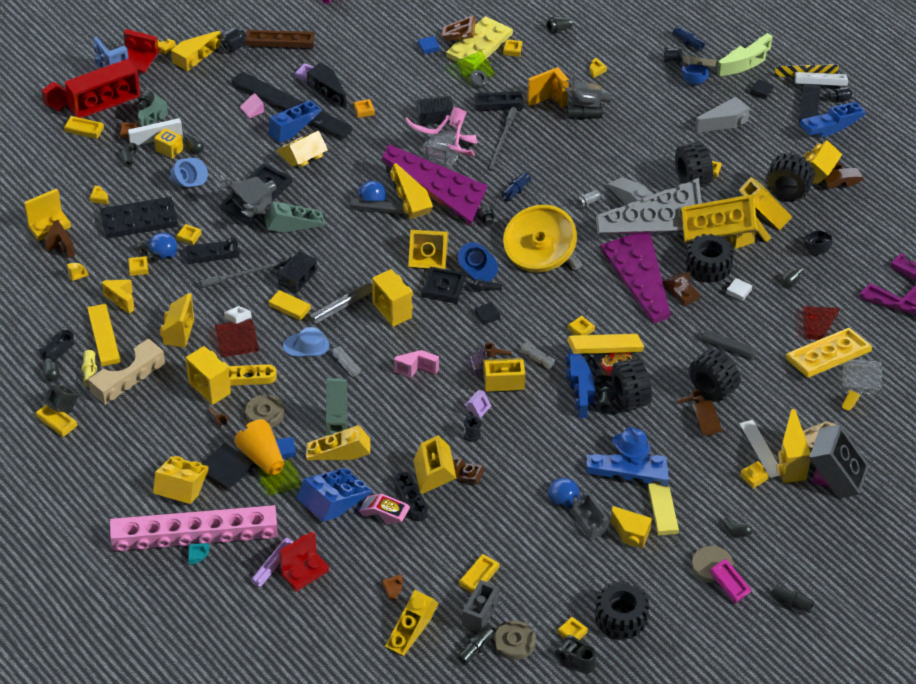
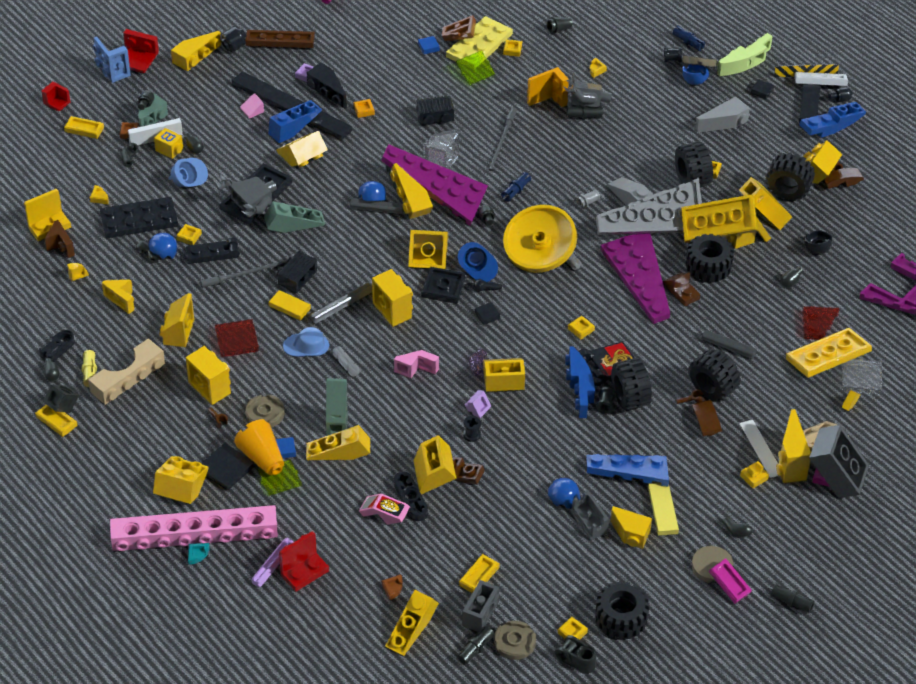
(102, 88): red brick -> none
(103, 335): yellow tile -> none
(138, 266): yellow tile -> none
(166, 46): yellow tile -> none
(237, 314): white tile -> none
(254, 369): yellow beam -> none
(332, 493): blue slope -> none
(456, 119): bright pink plant -> none
(478, 79): dark grey tile -> none
(491, 350): reddish brown hand -> none
(498, 100): black plate -> none
(537, 355): light grey axle -> none
(605, 343): yellow tile -> none
(632, 443): blue piece -> none
(739, 289): white tile -> none

